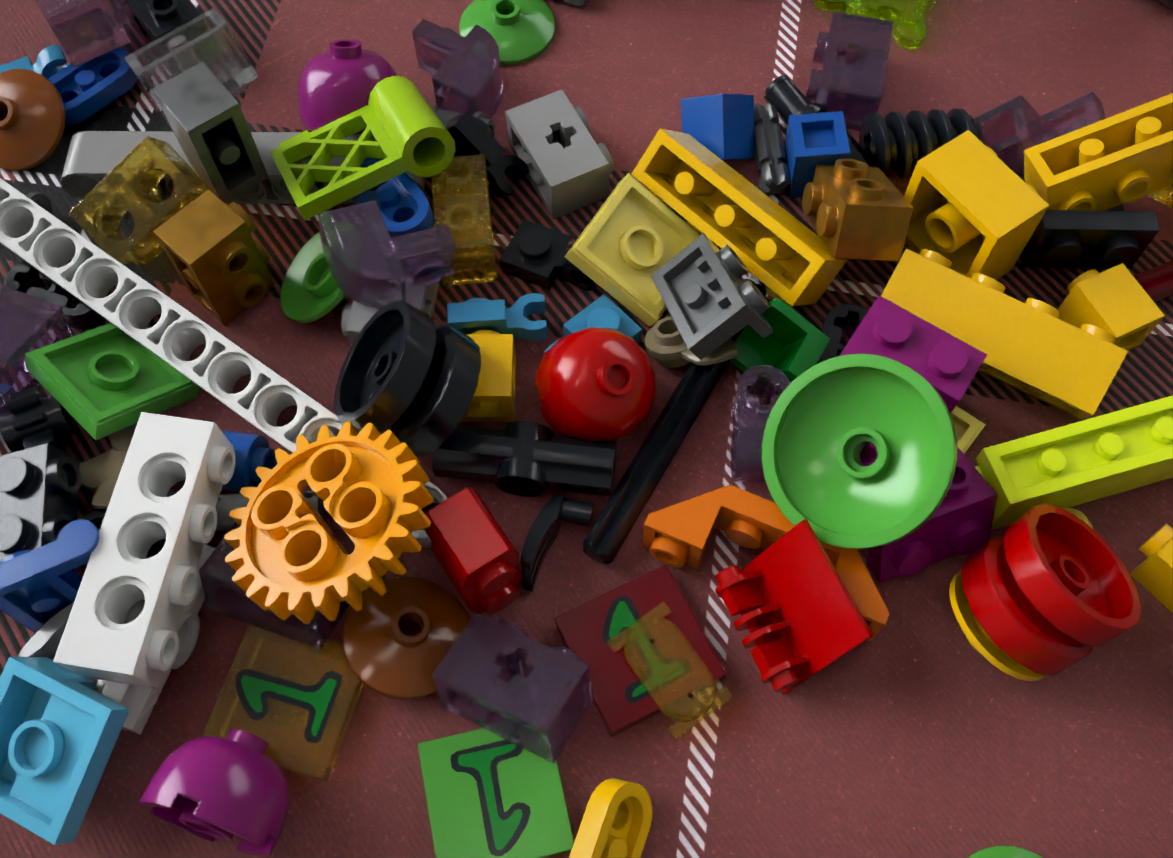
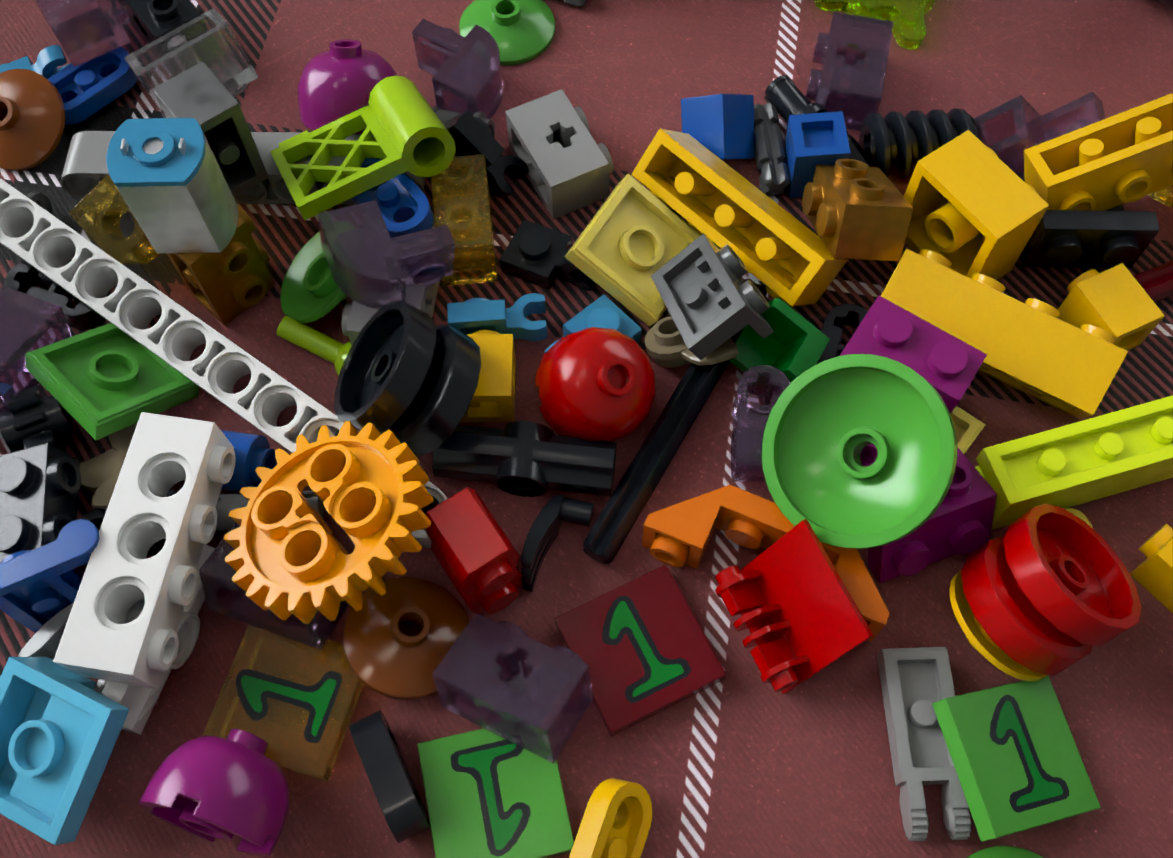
(172, 184): none -> piece
(314, 341): none -> lime bar
(389, 776): none -> black beam
(670, 669): clear yellow piece -> none
(919, 754): none -> light grey hinge
(1015, 757): none -> bright green tile

